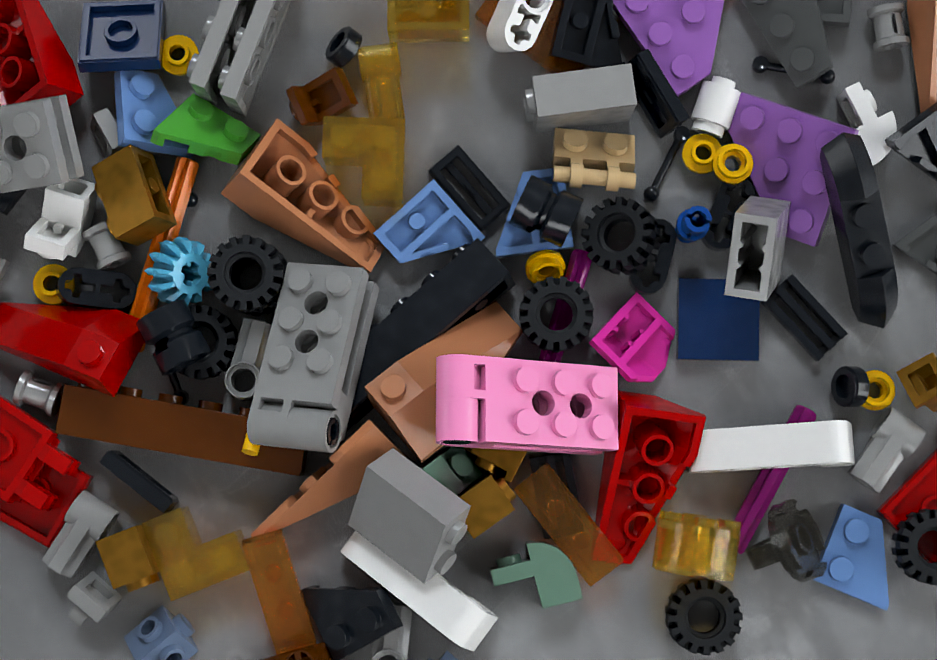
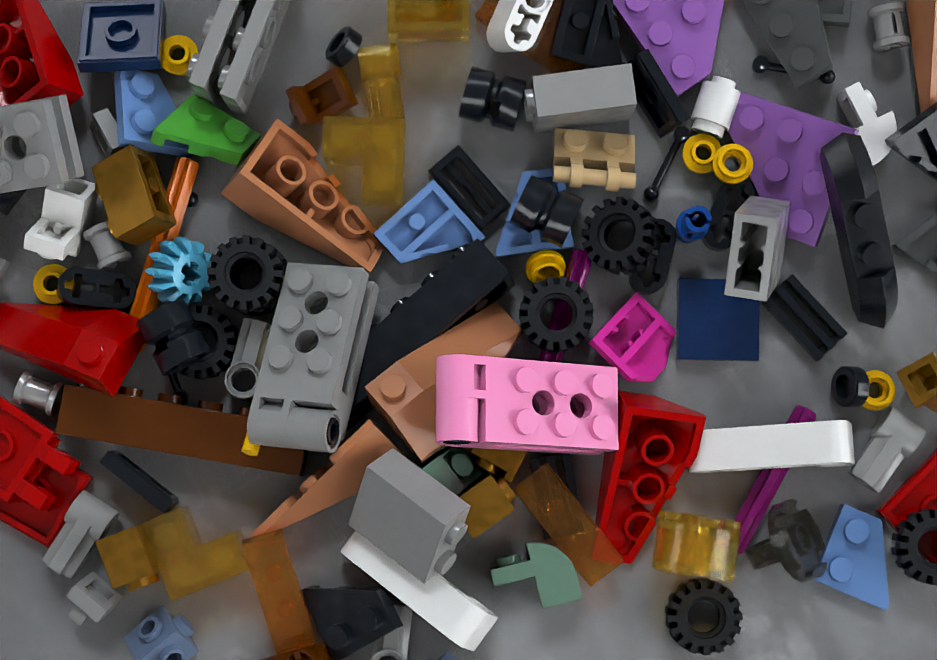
(478, 95): none -> black wheel

